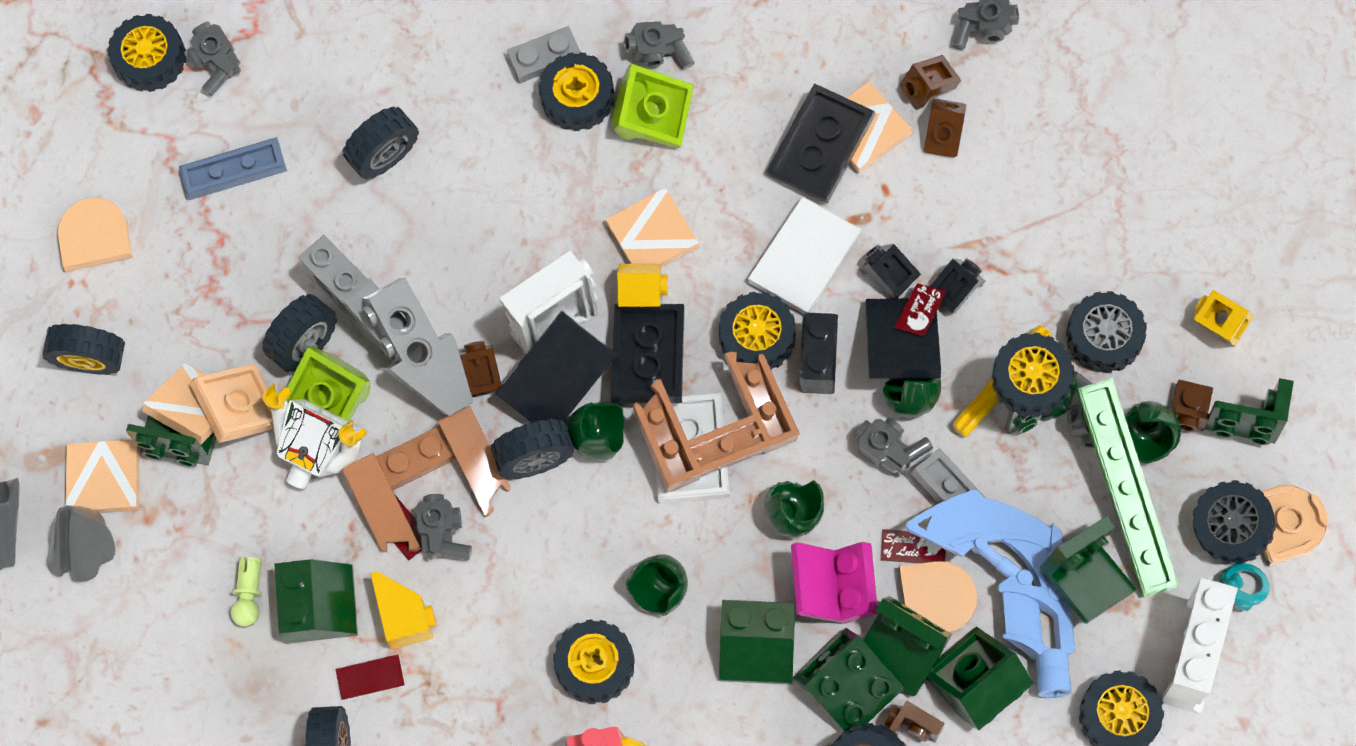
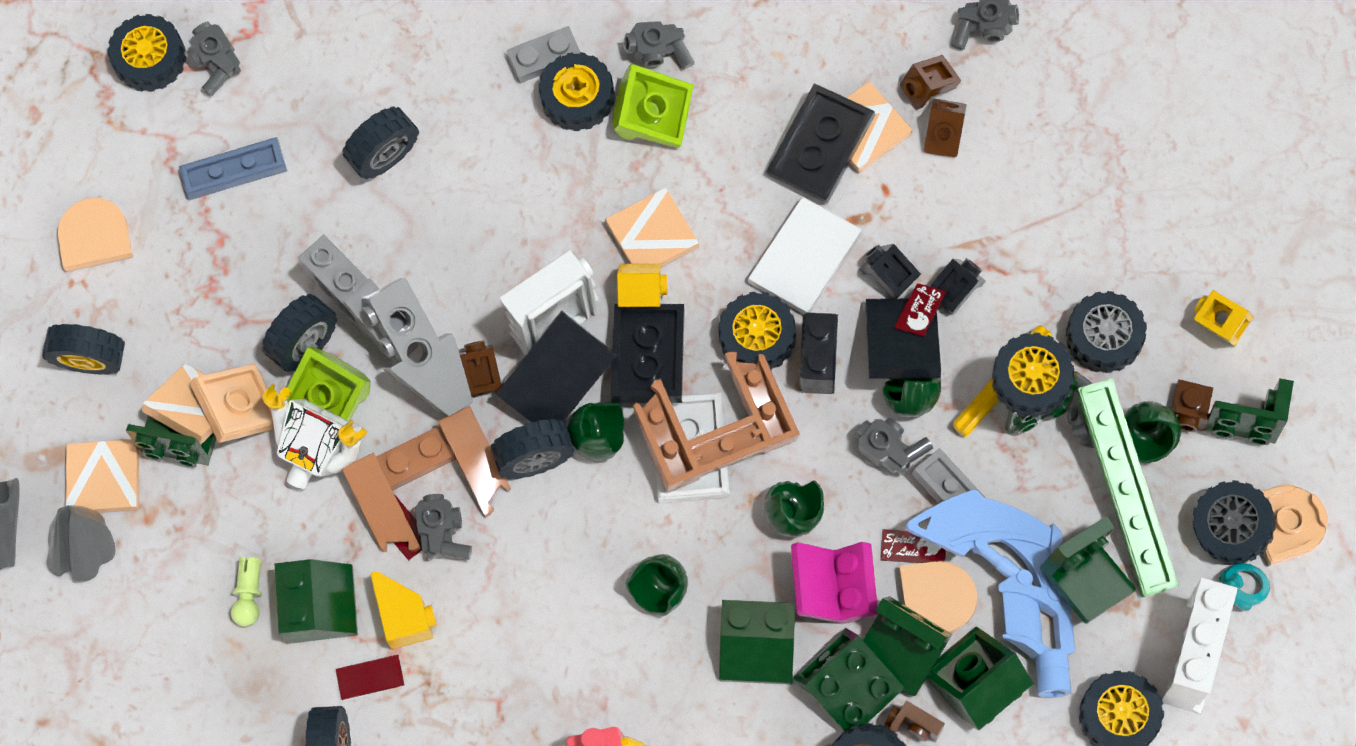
(594, 661): black wheel -> none

